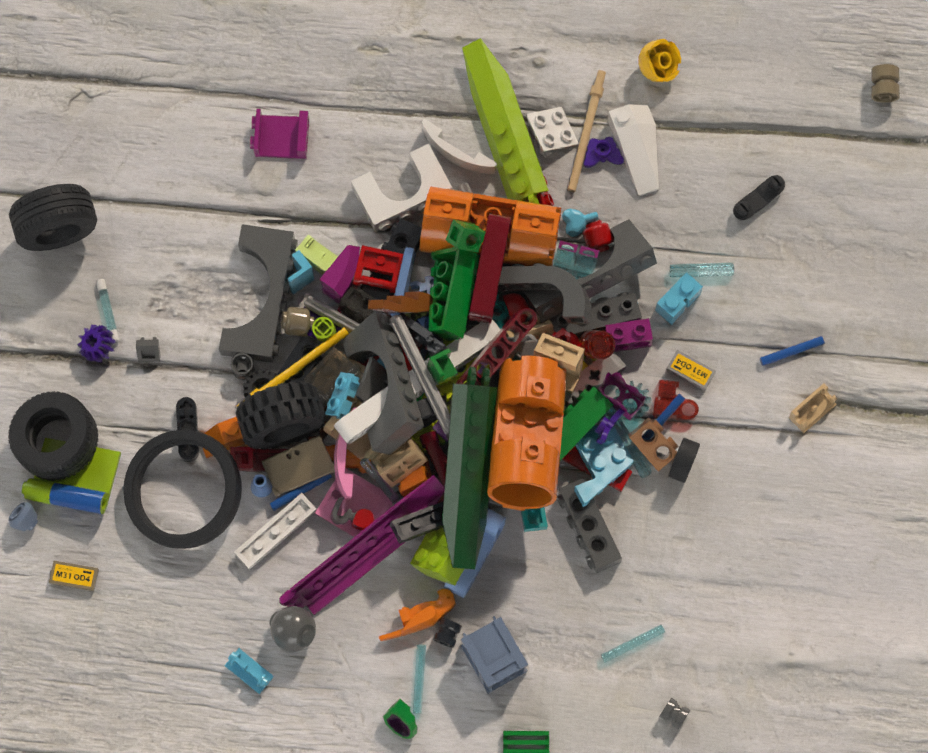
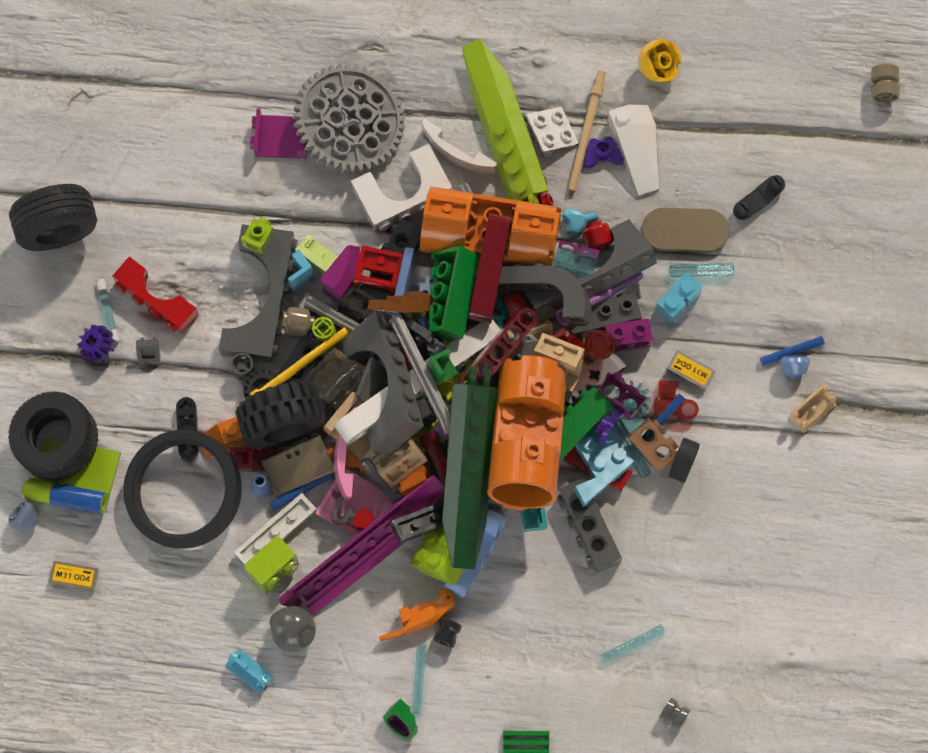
(176, 312): none -> red arch
(258, 242): none -> lime brick
(271, 565): none -> lime brick
(342, 83): none -> light grey gear
(345, 386): medium azure hinge -> none
(465, 236): green brick -> none
(494, 655): sand blue container -> none
(604, 295): none -> medium lavender piece
(685, 230): none -> dark tan tile
(795, 366): none -> medium blue cone

